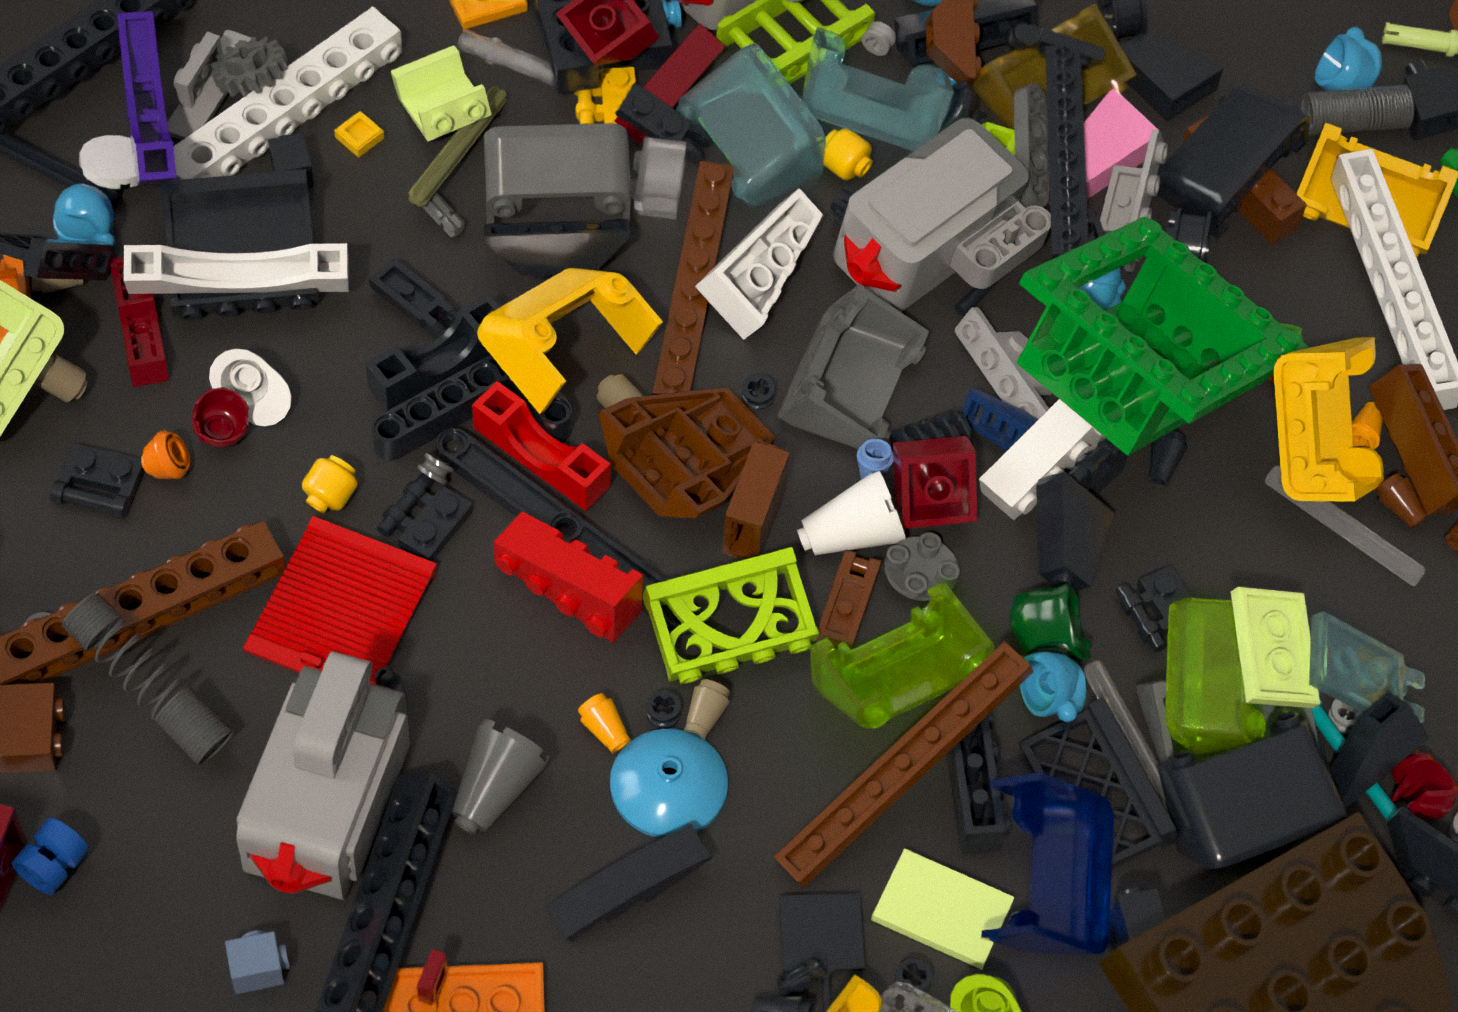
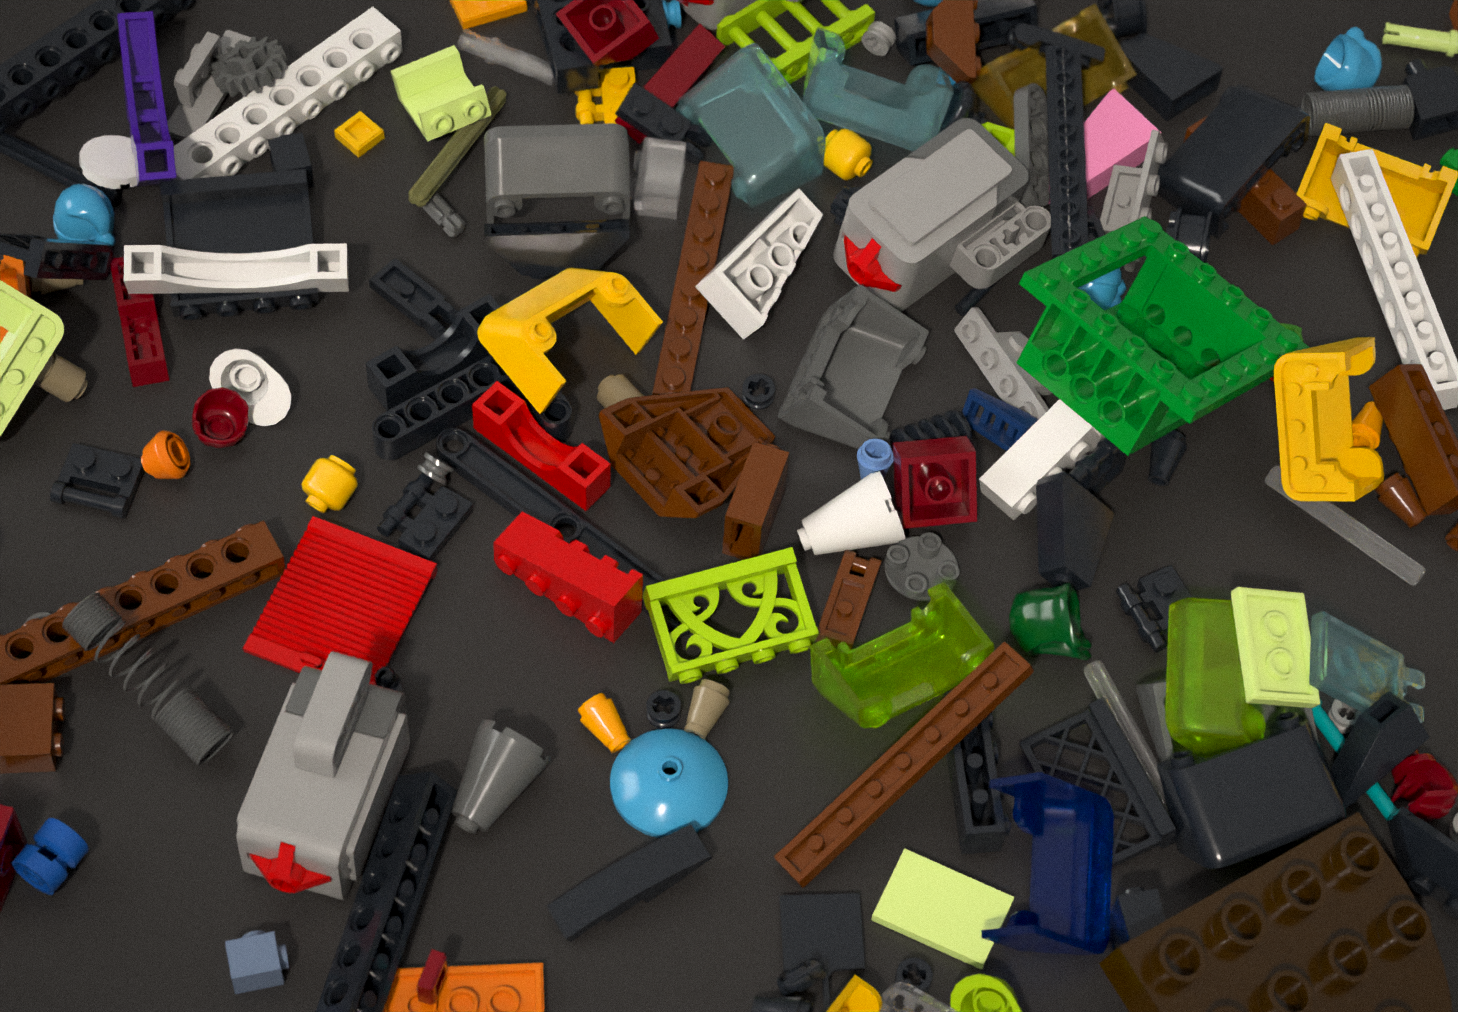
(1054, 687): dark azure piece -> none

